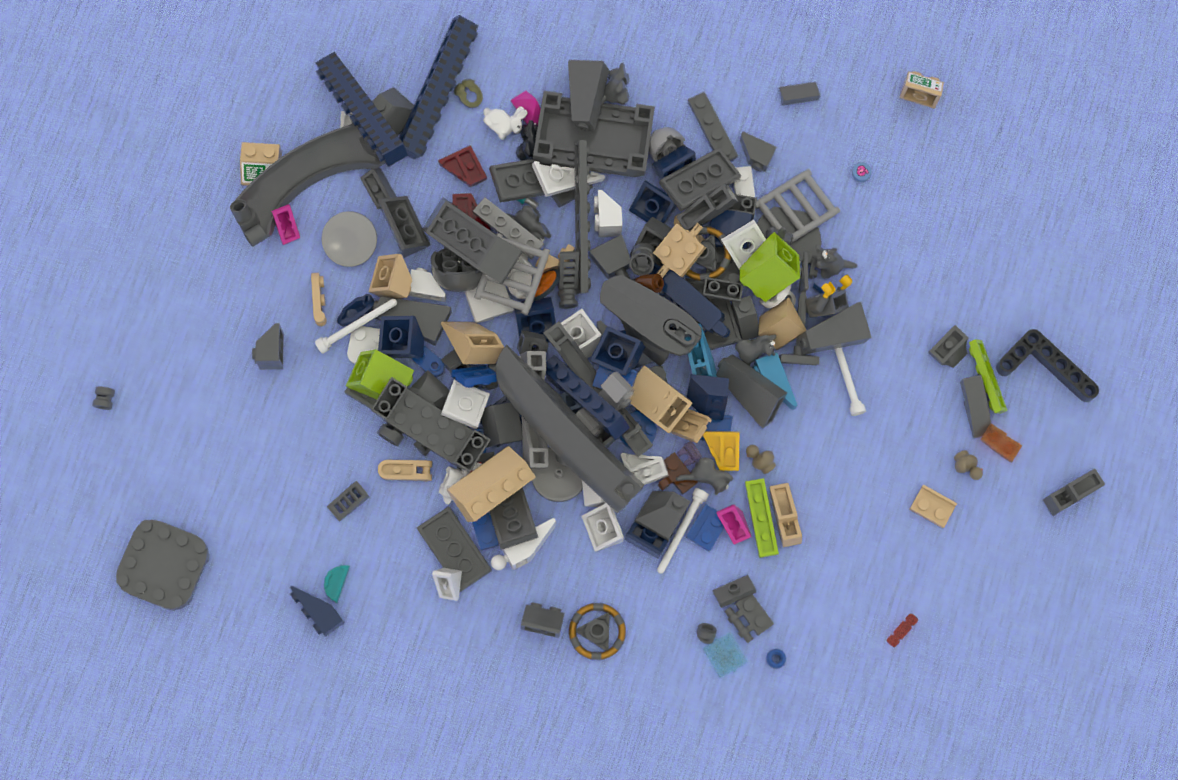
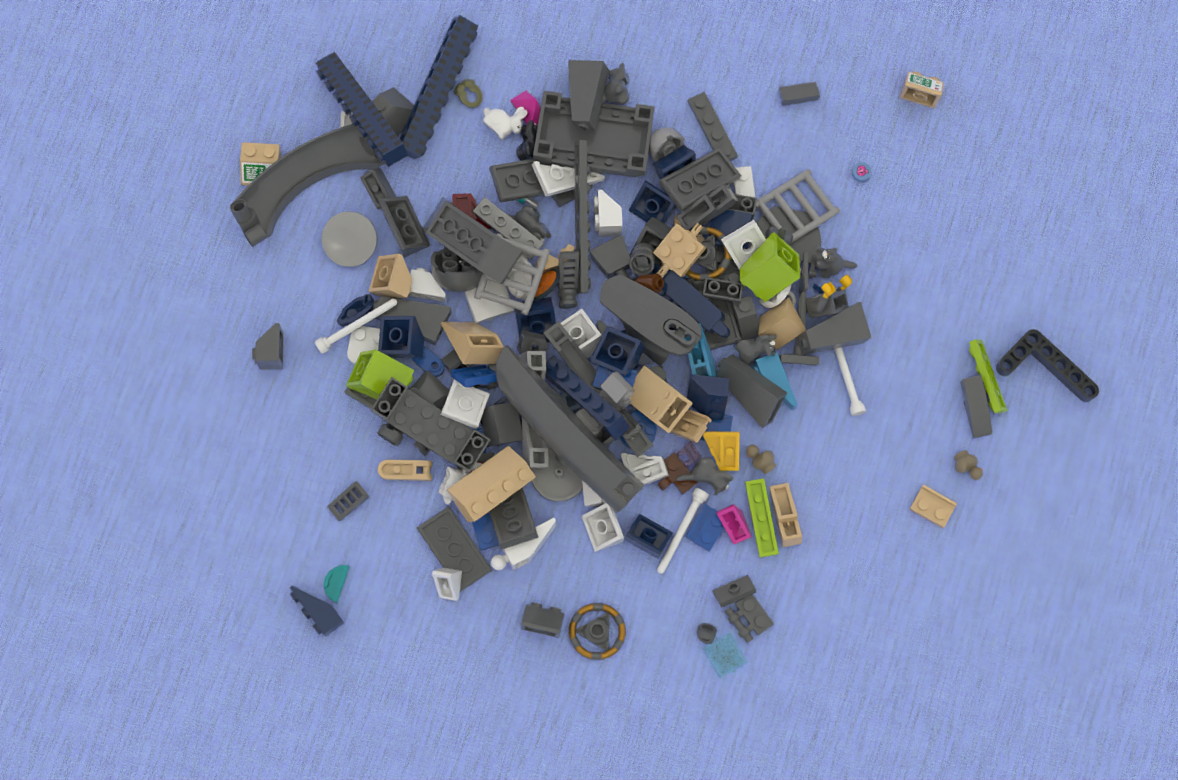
(103, 398): dark grey wheel -> none
(162, 564): dark grey plate -> none
(285, 224): dark pink slope -> none
(318, 299): tan plate -> none
(464, 166): dark red wing -> none
(662, 512): dark grey slope -> none
(757, 151): dark grey slope -> none
(780, 654): blue plate -> none
(902, 630): clear red axle -> none
(950, 348): dark grey slope -> none
(1000, 443): clear orange slope -> none
(1073, 492): dark grey slope -> none

